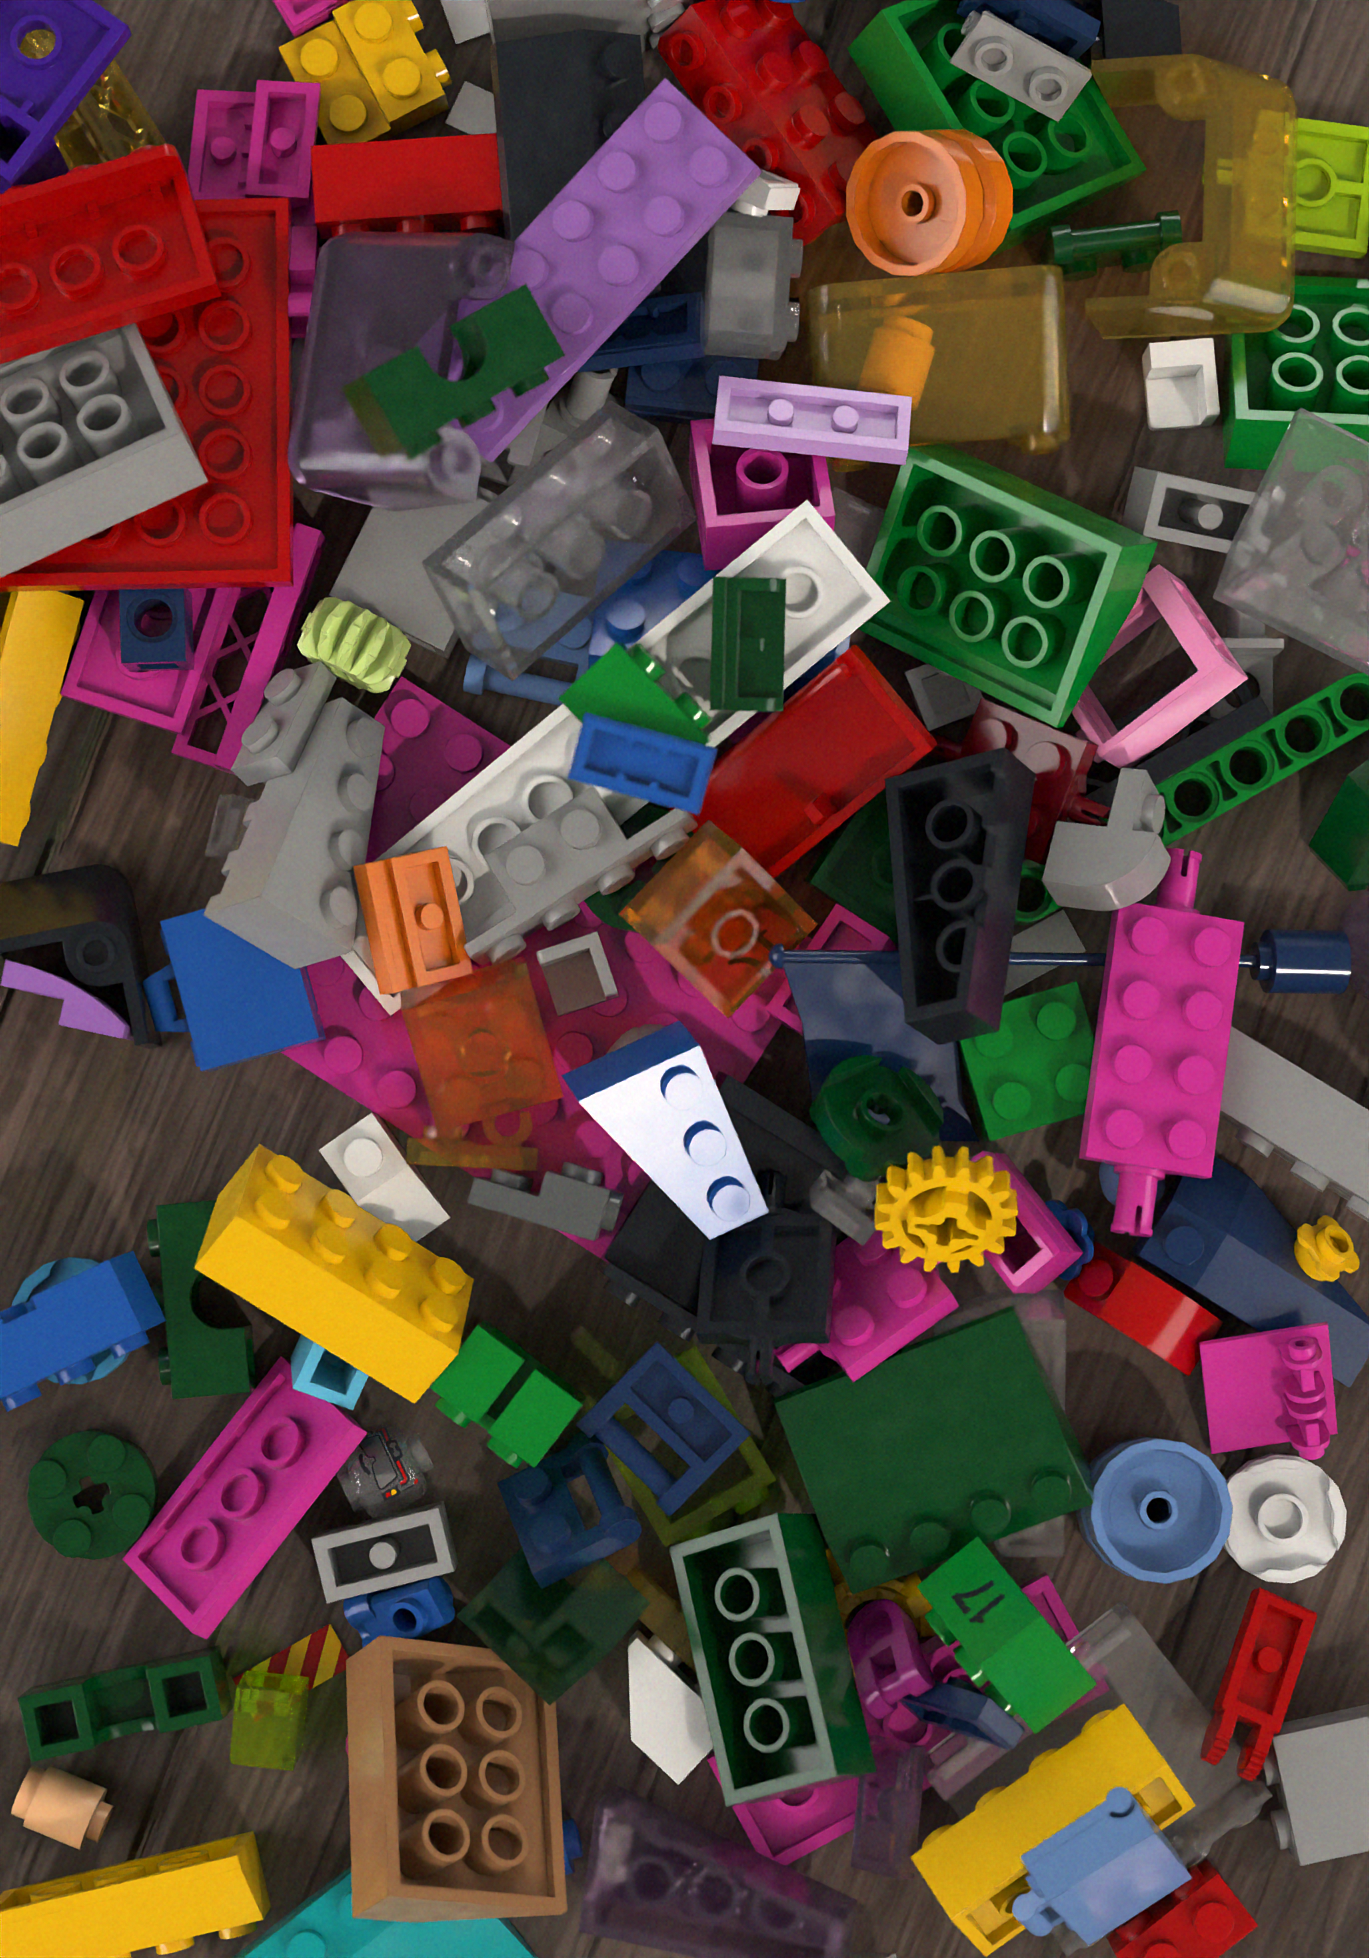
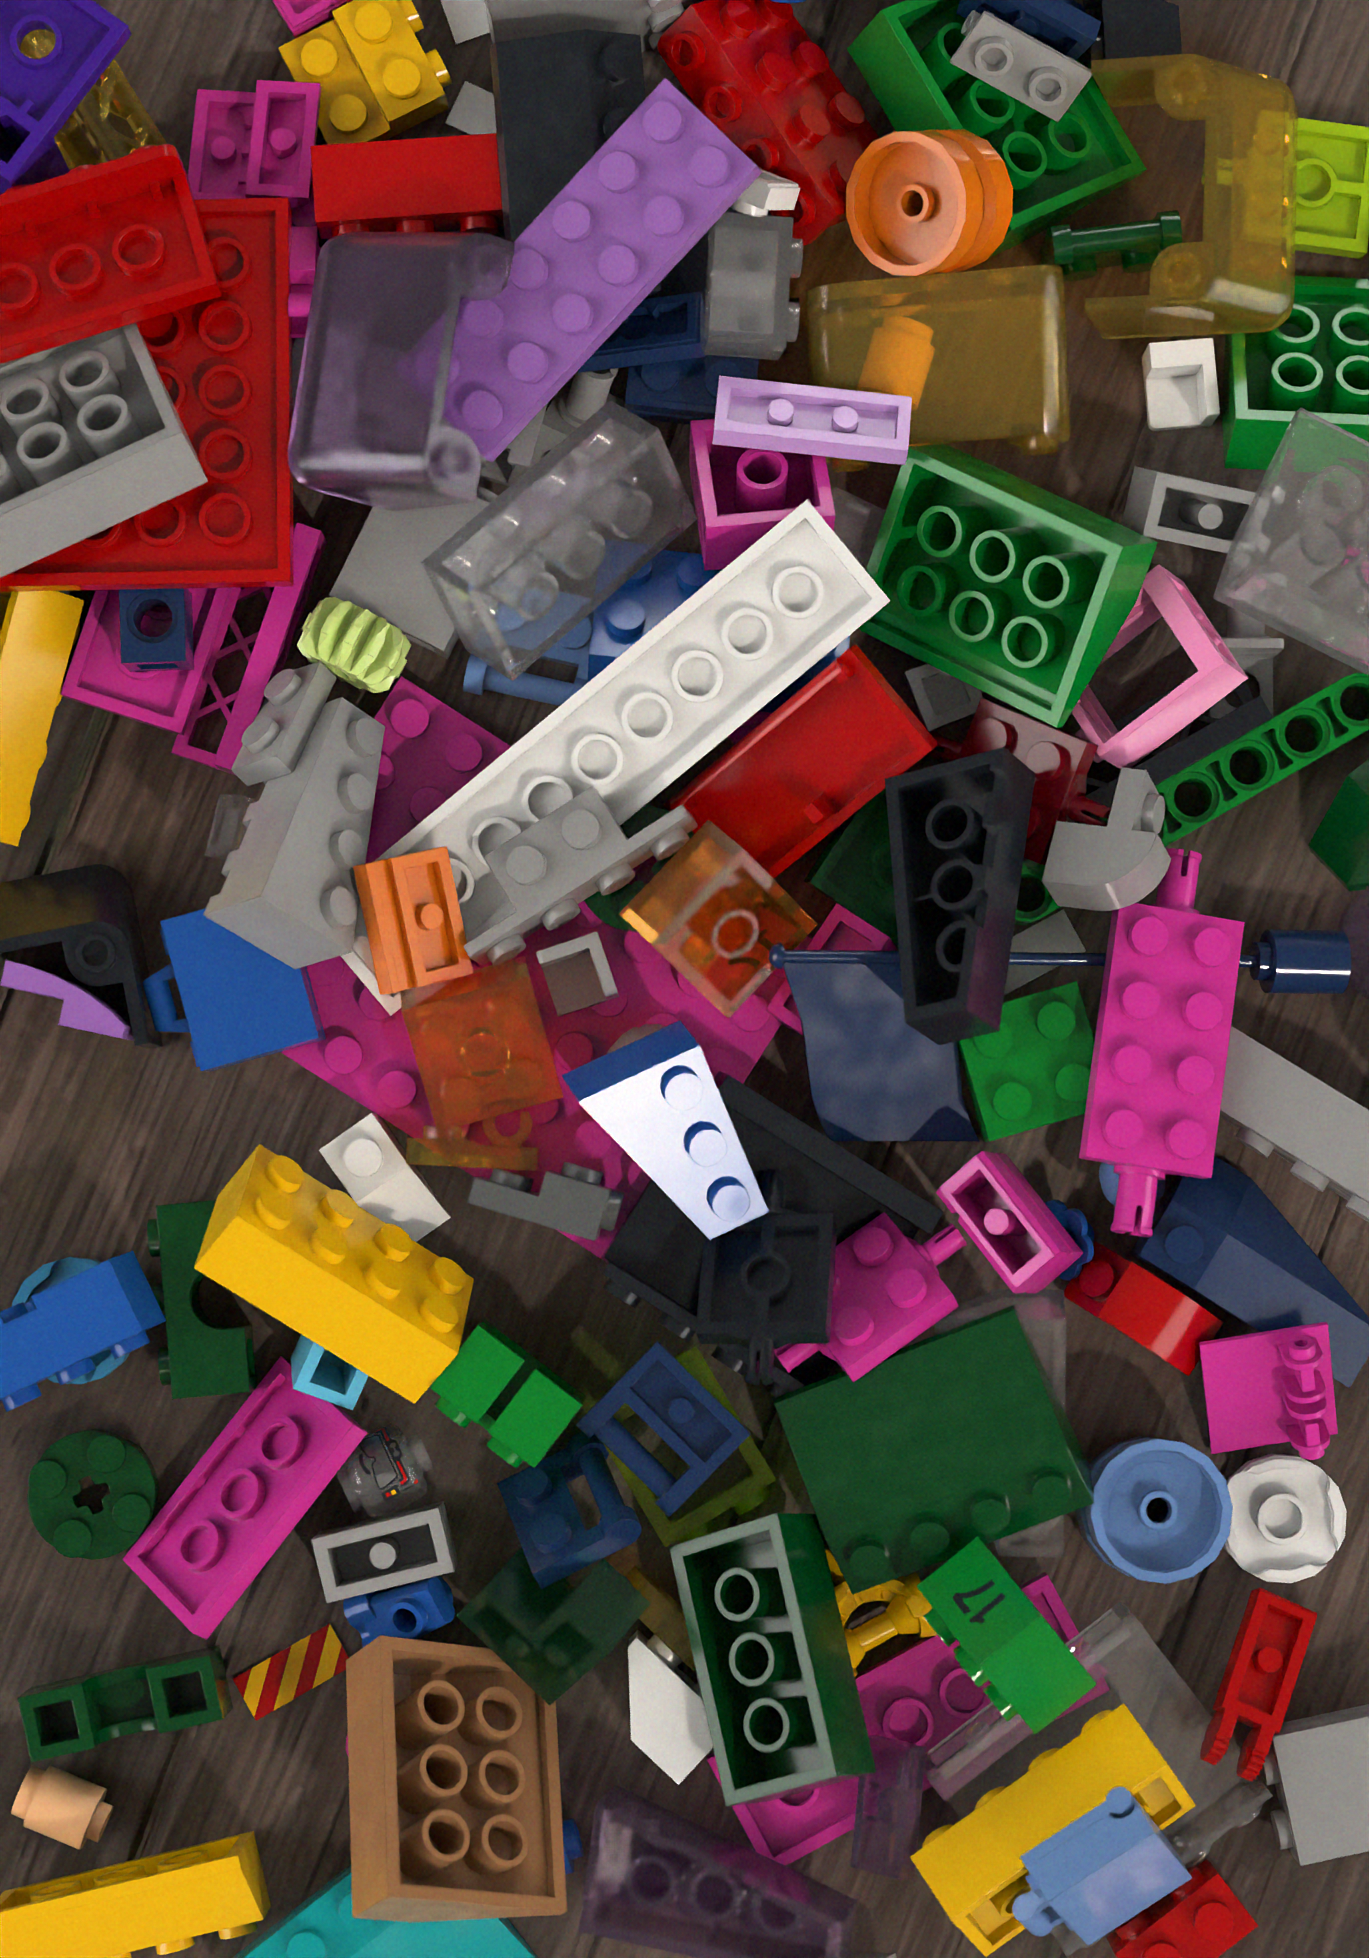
(269, 1720): clear neon green panel -> none
(500, 349): dark green arch -> none
(628, 689): green brick -> none
(642, 763): blue plate -> none
(747, 644): dark green hinge -> none
(846, 1204): clear tile -> none
(856, 1136): dark green plate -> none
(877, 1640): magenta plate -> none
(946, 1209): yellow gear -> none
(965, 1711): dark blue plate -> none
(1325, 1250): yellow plate -> none

